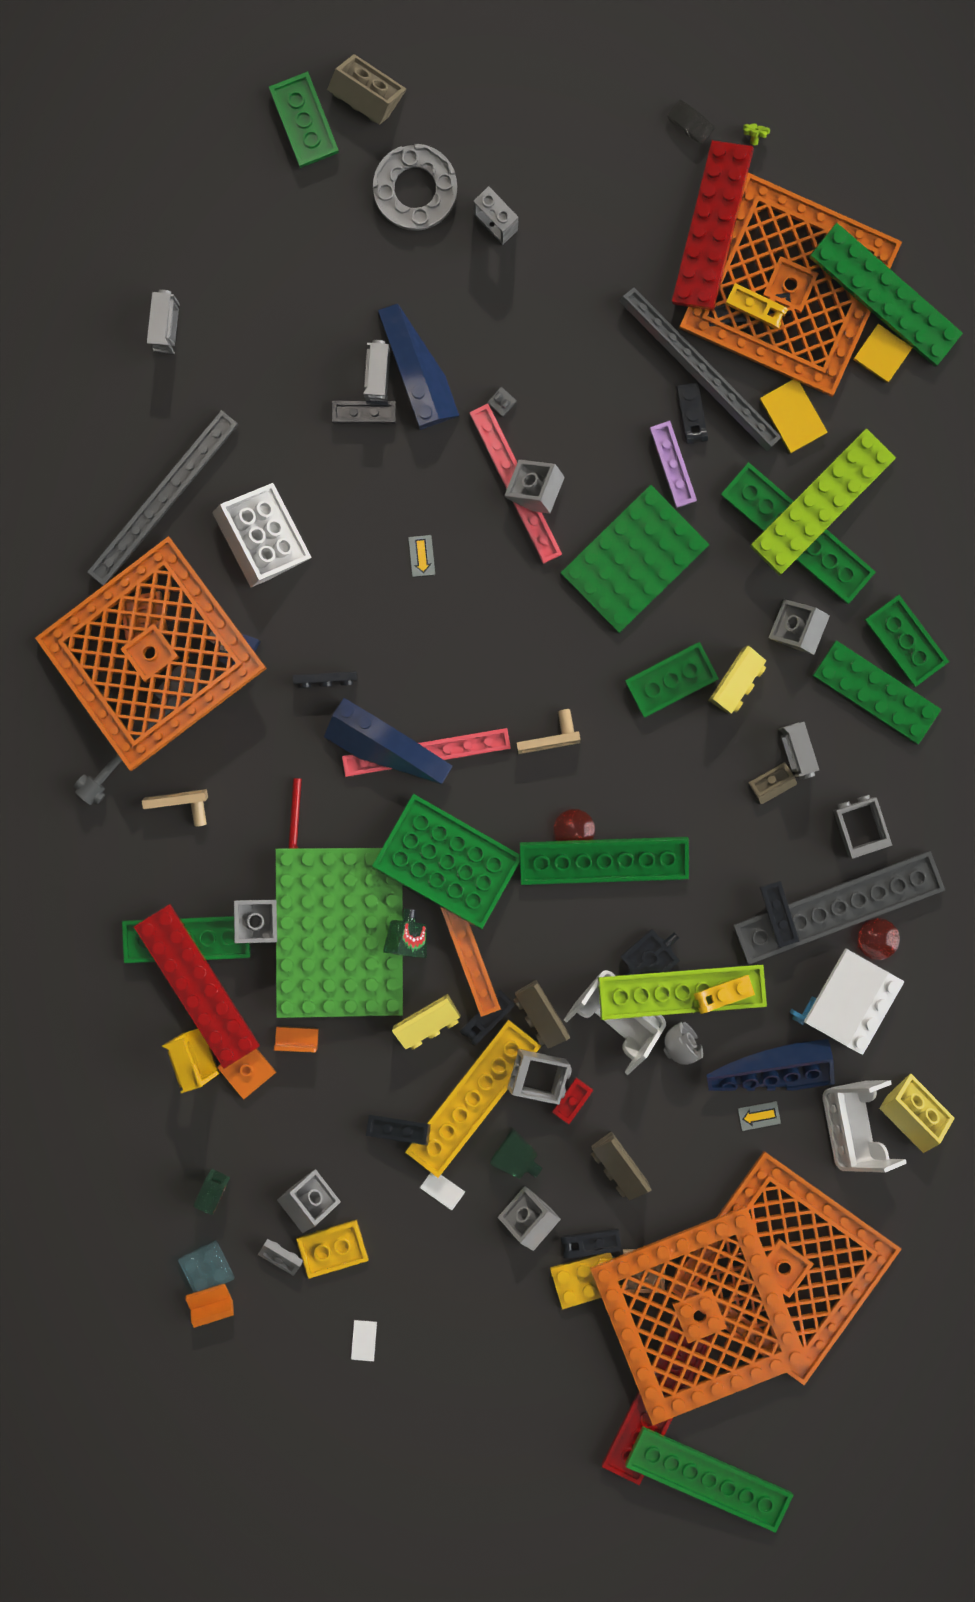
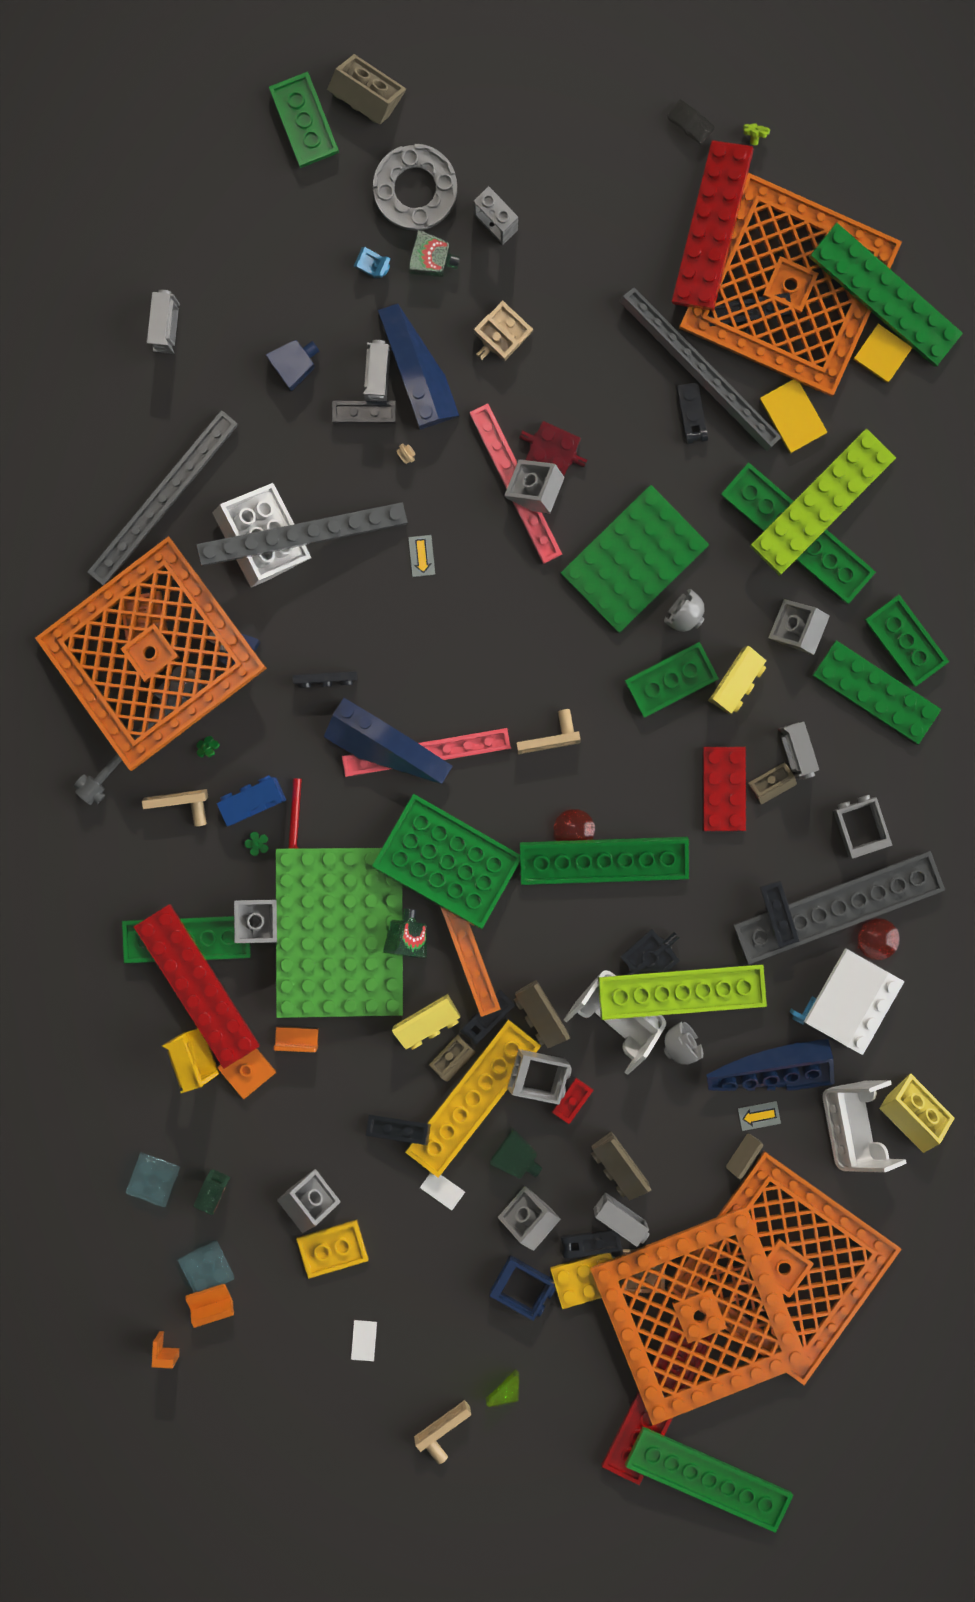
(152, 1179): none -> clear light blue plate
(162, 1356): none -> orange panel
(206, 747): none -> green plant
(251, 800): none -> blue wedge
(257, 843): none -> green plant
(280, 1257): light grey plate -> none
(293, 362): none -> torso
(301, 534): none -> dark grey plate
(372, 263): none -> dark azure bracket
(406, 453): none -> tan plate
(428, 1436): none -> tan piece
(431, 256): none -> clear green torso
(452, 1058): none -> dark tan slope
(502, 332): none -> tan plate
(502, 402): dark grey tile -> none
(503, 1277): none -> dark blue window
(506, 1392): none -> clear neon green slope
(553, 446): none -> dark red plate
(621, 1219): none -> light grey window
(673, 464): lavender plate -> none
(686, 612): none -> light grey cylinder
(724, 788): none -> red plate
(724, 994): yellow plate -> none
(744, 1156): none -> dark tan slope
(756, 306): yellow plate -> none

